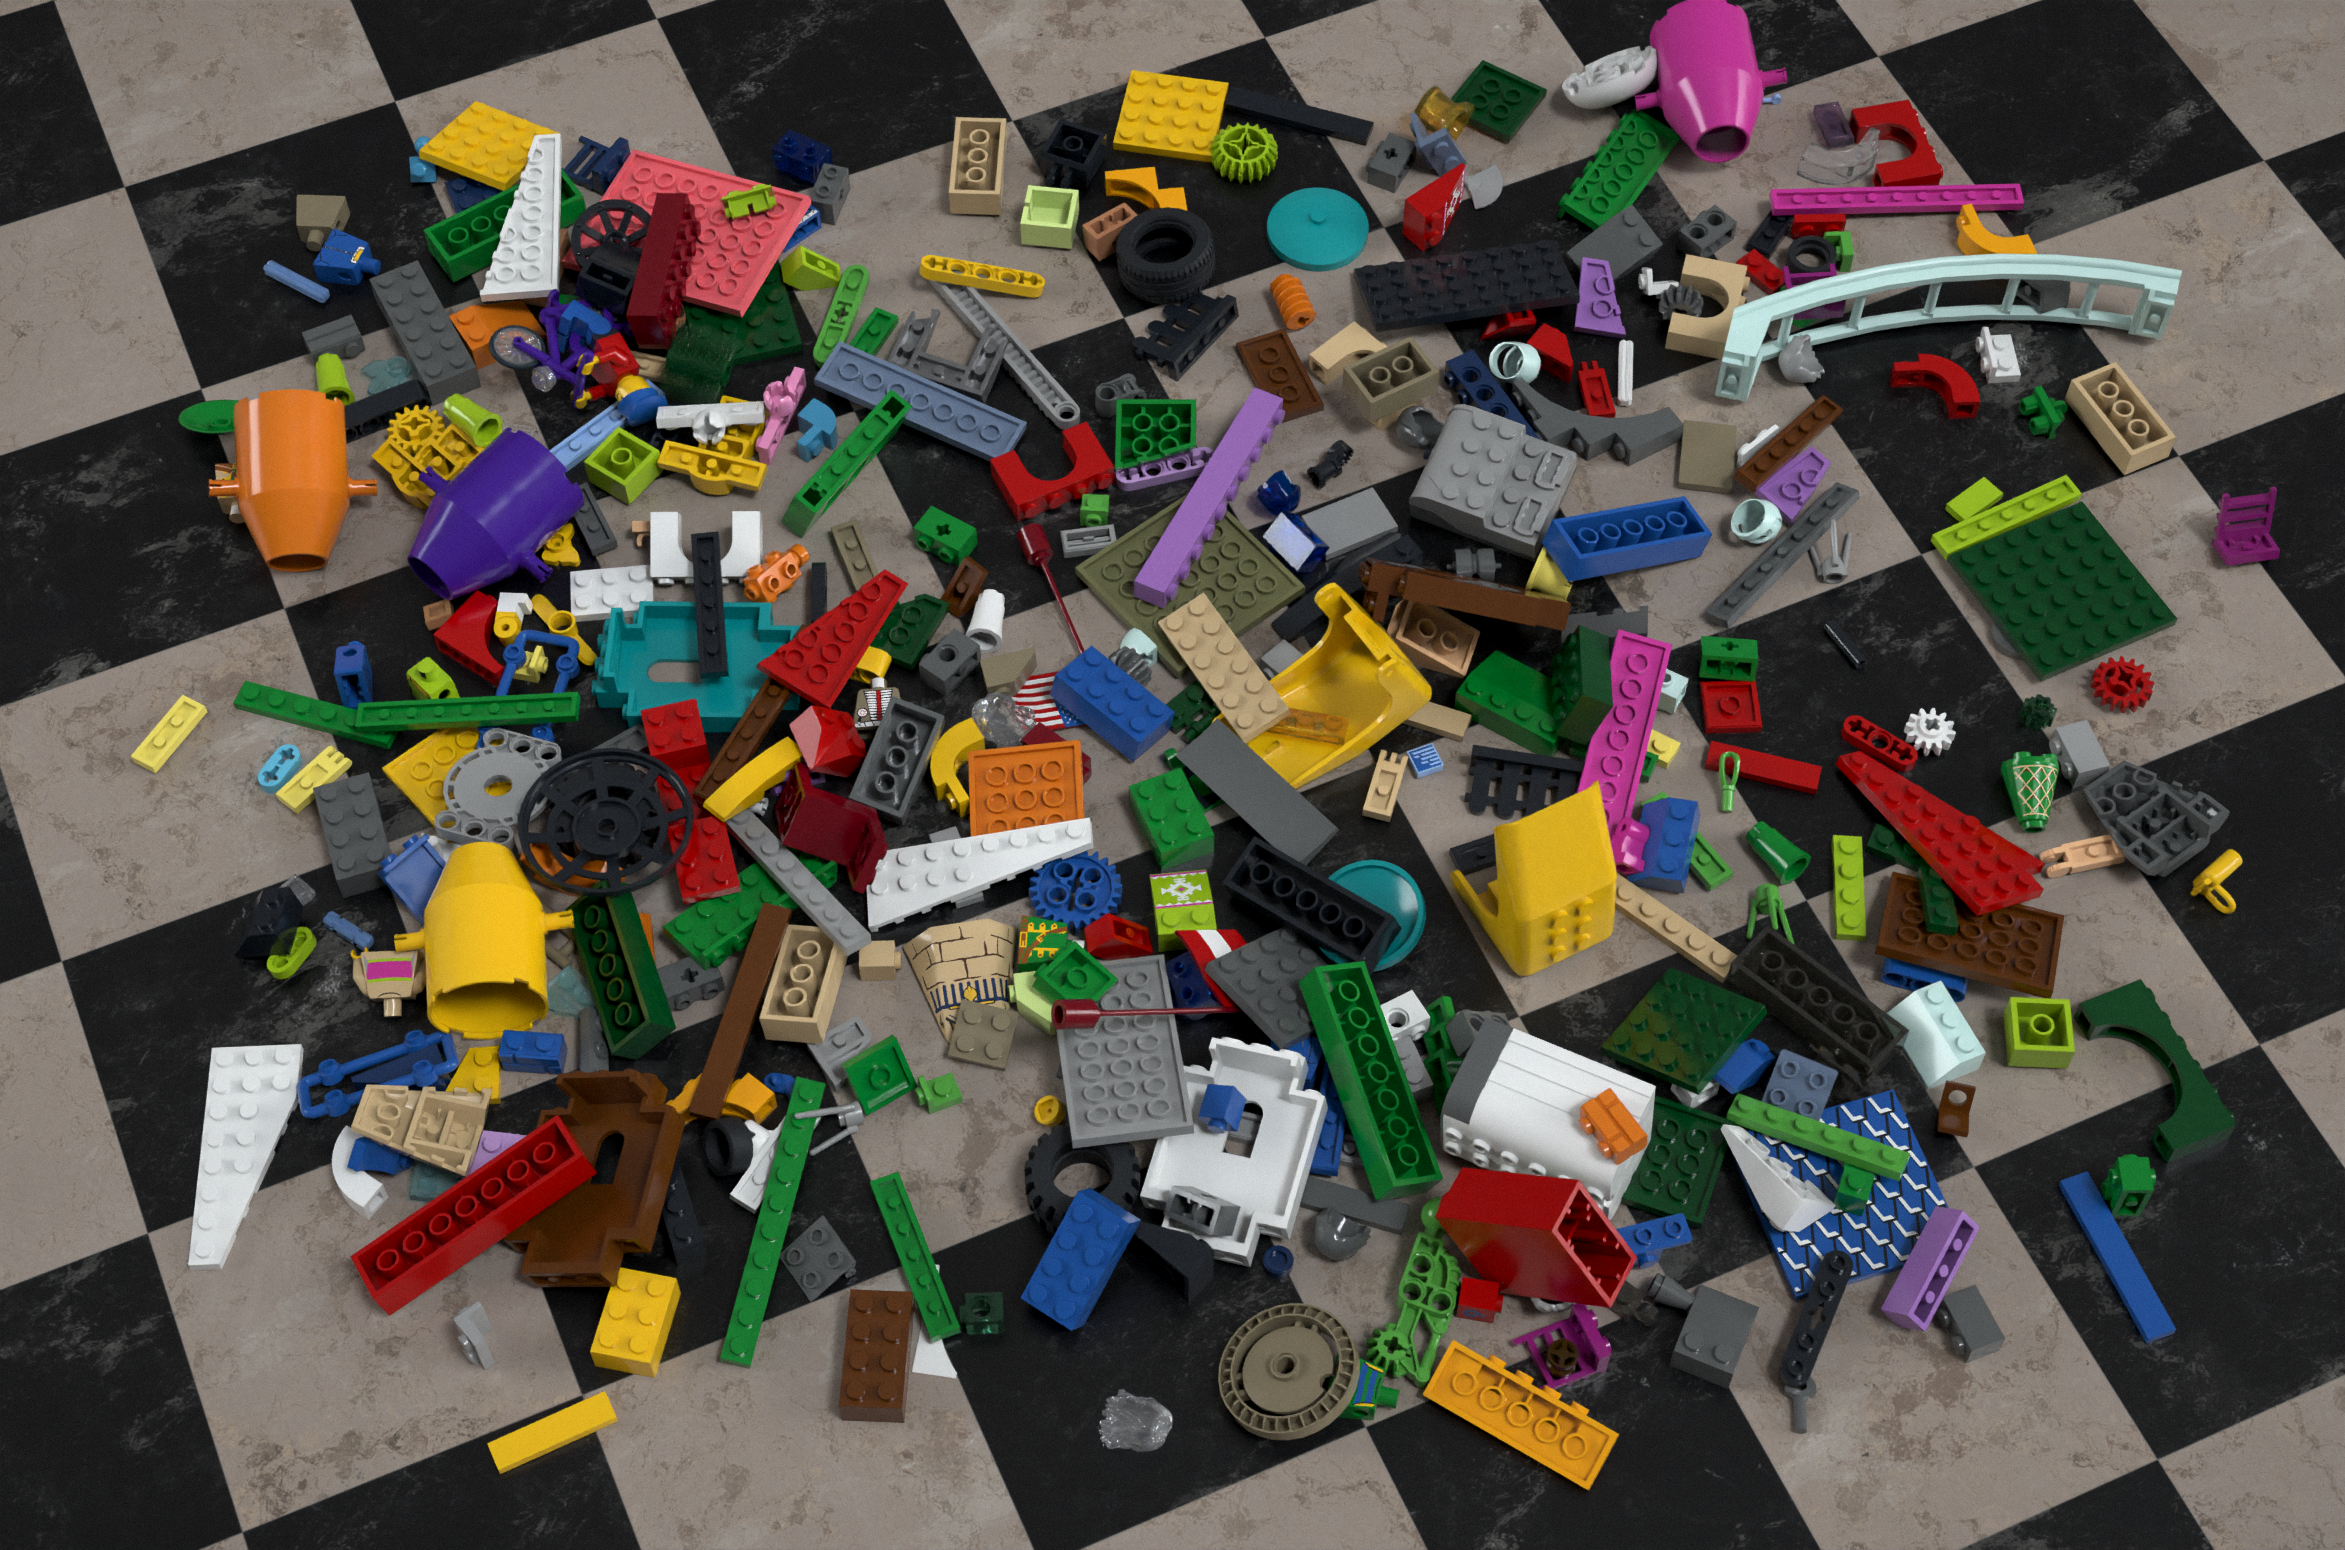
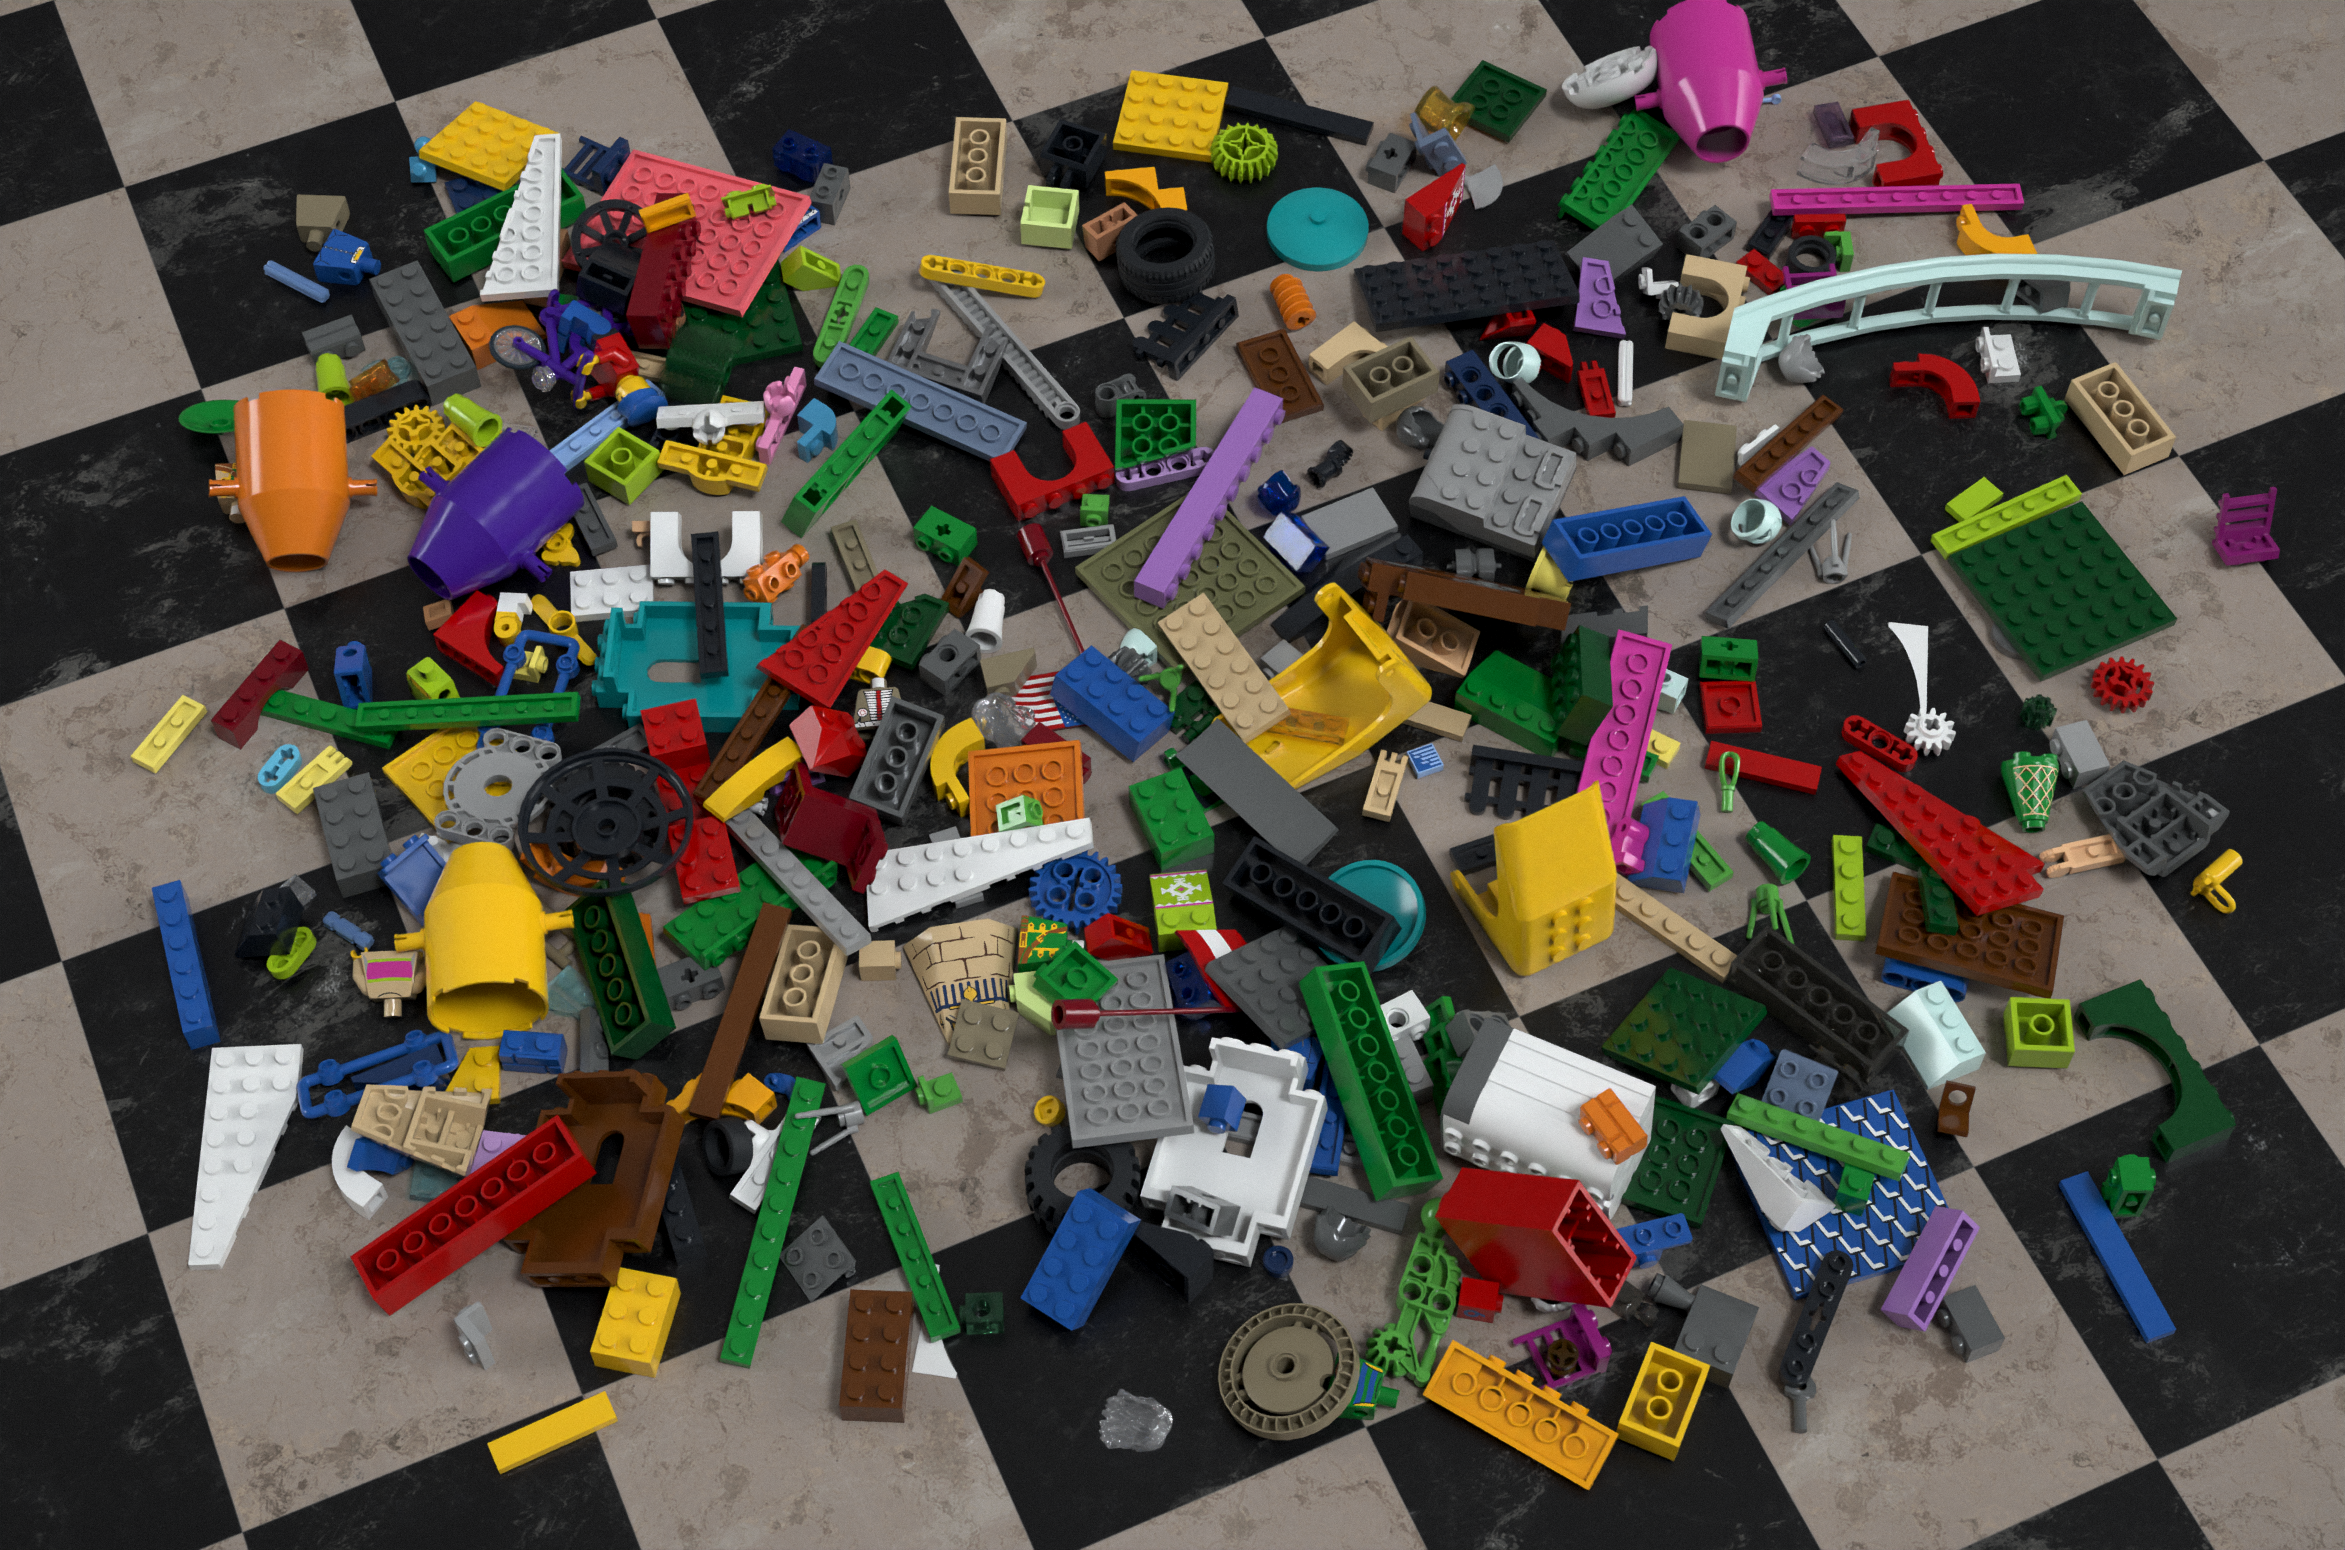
(185, 965): none -> blue brick
(240, 714): none -> dark red arch
(372, 380): none -> clear orange hips
(667, 213): none -> light orange tile
(1019, 813): none -> bright green bracket
(1169, 680): none -> bright green plant
(1662, 1401): none -> yellow brick
(1916, 645): none -> white sticker

